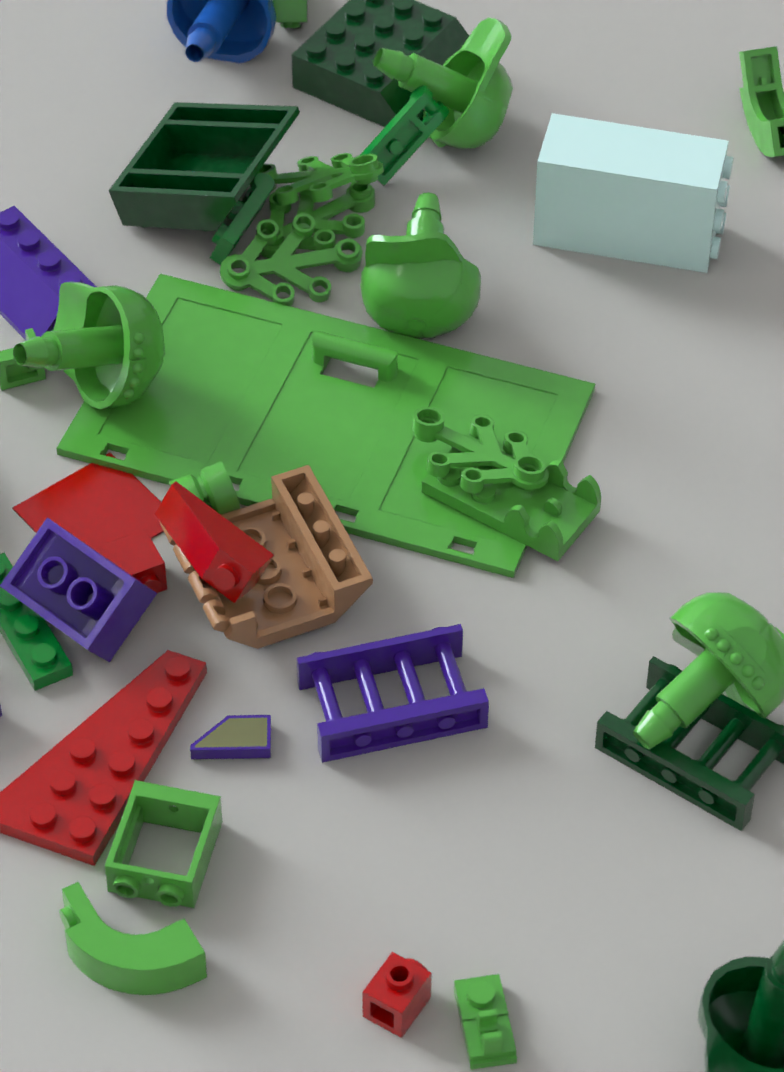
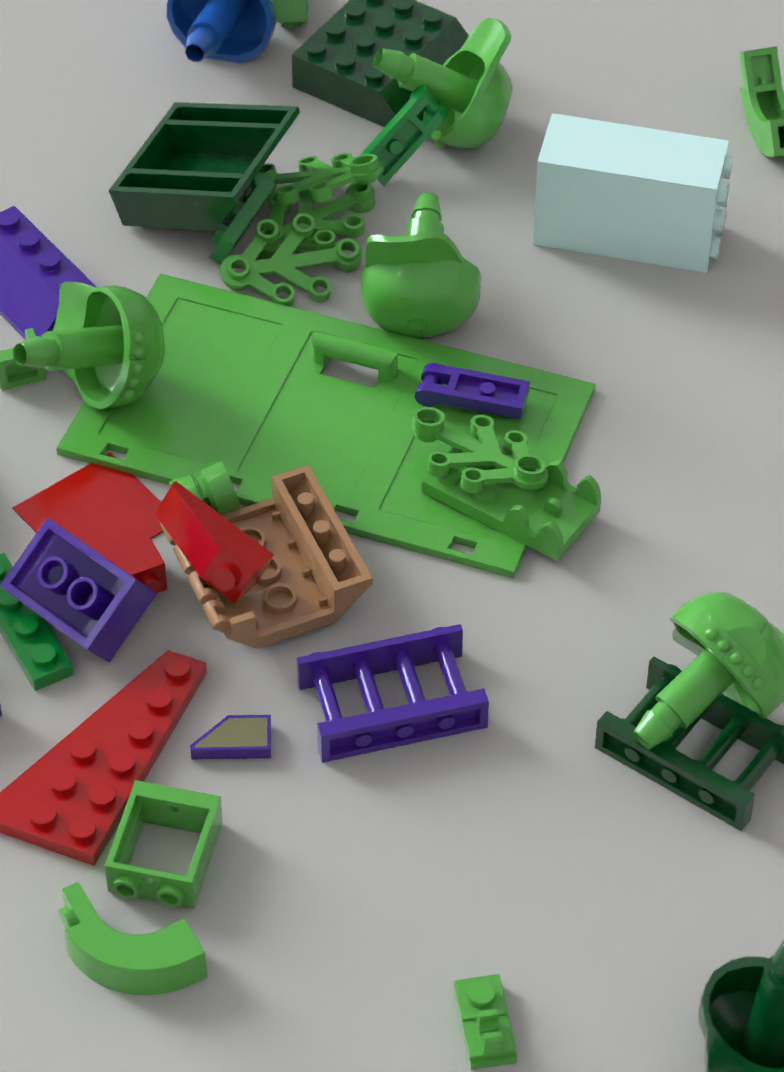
(397, 994): red brick -> none
(472, 390): none -> dark purple plate

